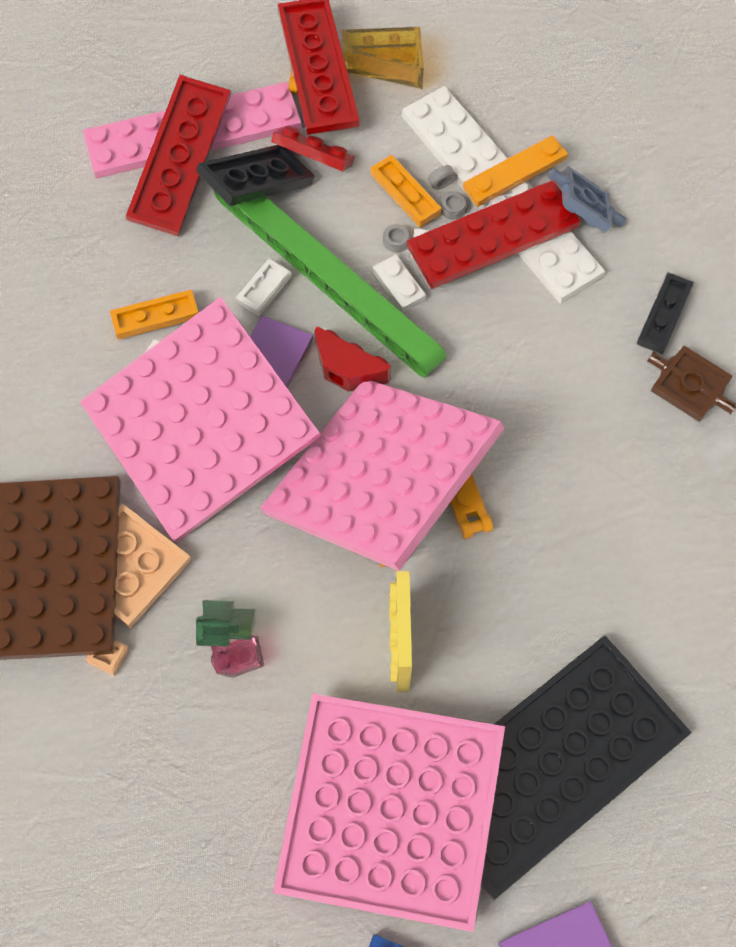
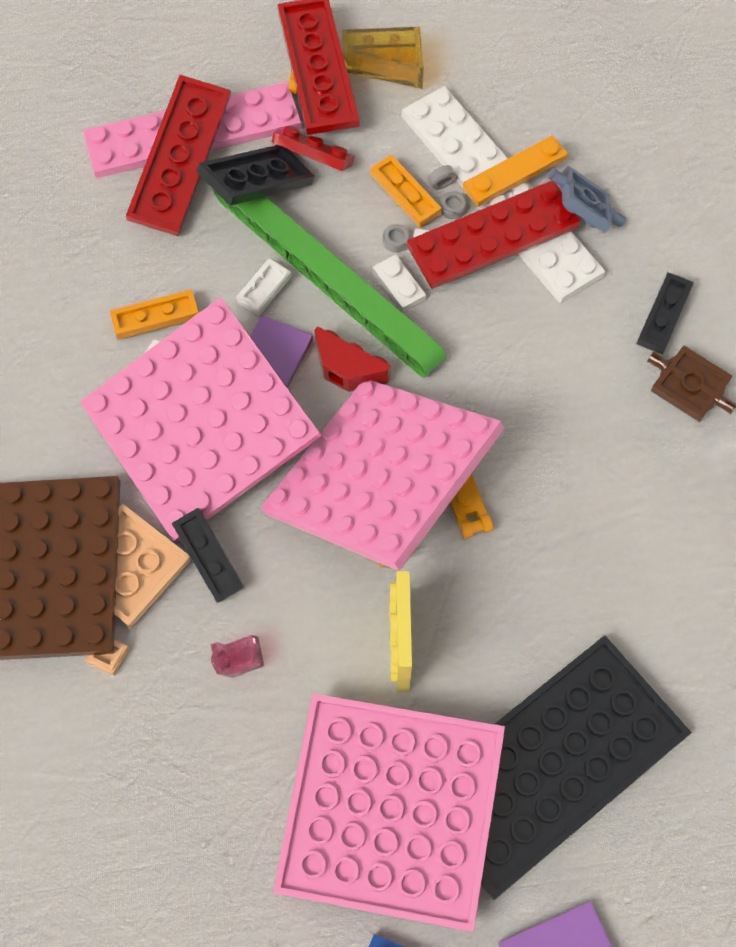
(208, 555): none -> black plate
(222, 623): clear green piece -> none

